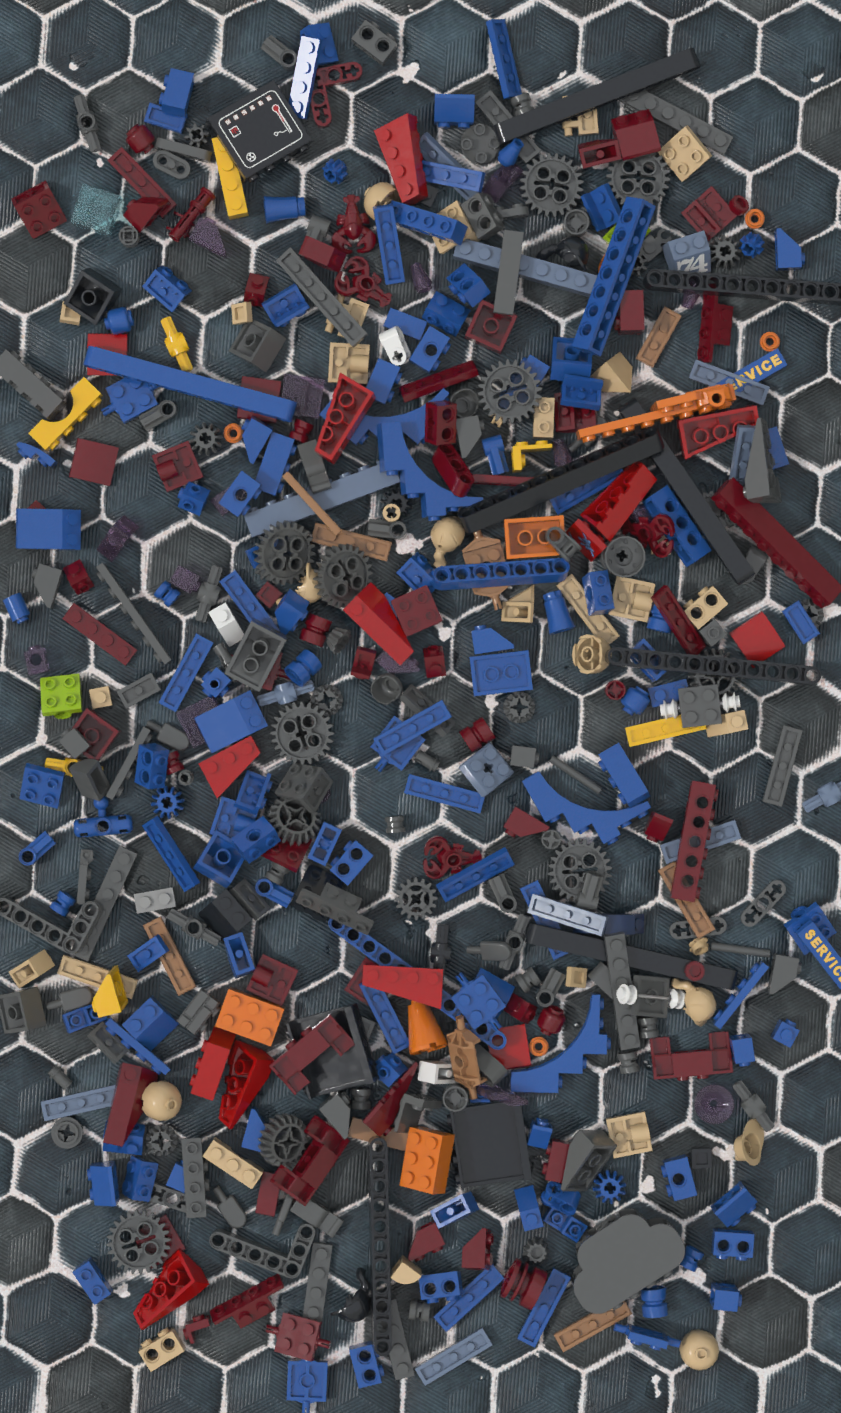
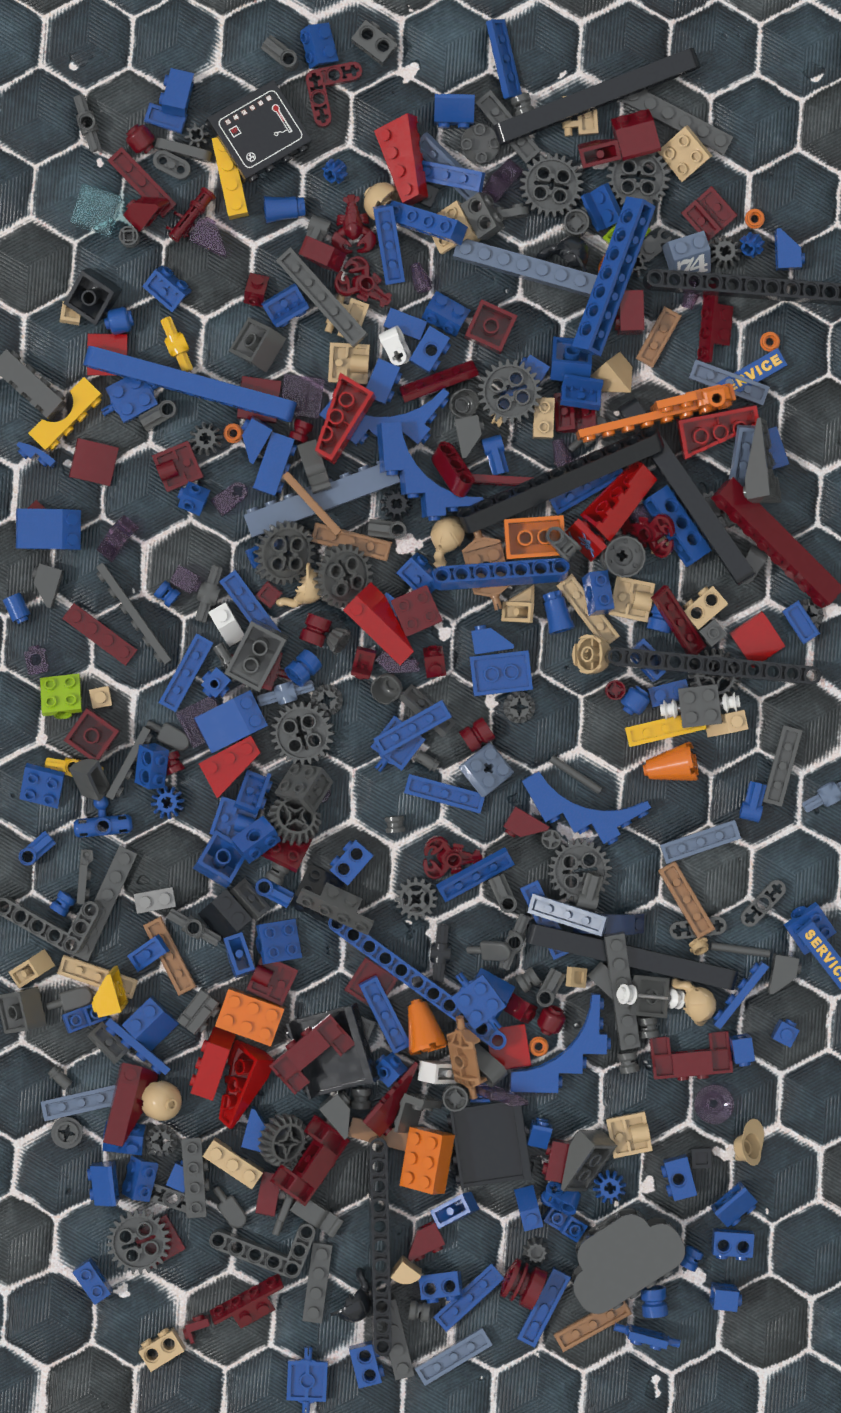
(39, 209): dark red bracket -> none
(74, 742): dark grey brick -> none
(78, 577): dark red bracket -> none
(139, 690): dark grey plate -> none
(170, 853): blue plate -> none
(174, 1286): red wedge -> none
(181, 777): dark grey pin -> none
(230, 499): blue brick -> none
(241, 313): tan plate -> none
(278, 941): none -> blue plate
(290, 610): blue slope -> none
(298, 1336): dark red plate -> none
(305, 75): plate -> none
(324, 843): blue brick -> none
(397, 512): tan bush -> none
(412, 983): red wedge -> none
(440, 422): dark red brick -> none
(467, 285): blue brick -> none
(477, 1253): dark red slope -> none
(508, 272): dark grey slope -> none
(510, 153): blue cone -> none
(518, 459): yellow bracket -> none
(524, 756): dark grey brick -> none
(623, 776): blue brick -> none
(657, 827): dark red slope -> none
(673, 764): none -> orange cone
(694, 970): dark red tile -> none
(697, 790): dark red brick -> none
(699, 1349): tan cylinder -> none
(738, 205): dark red tile -> none
(752, 806): none -> blue piece
(753, 1106): dark grey axle -> none

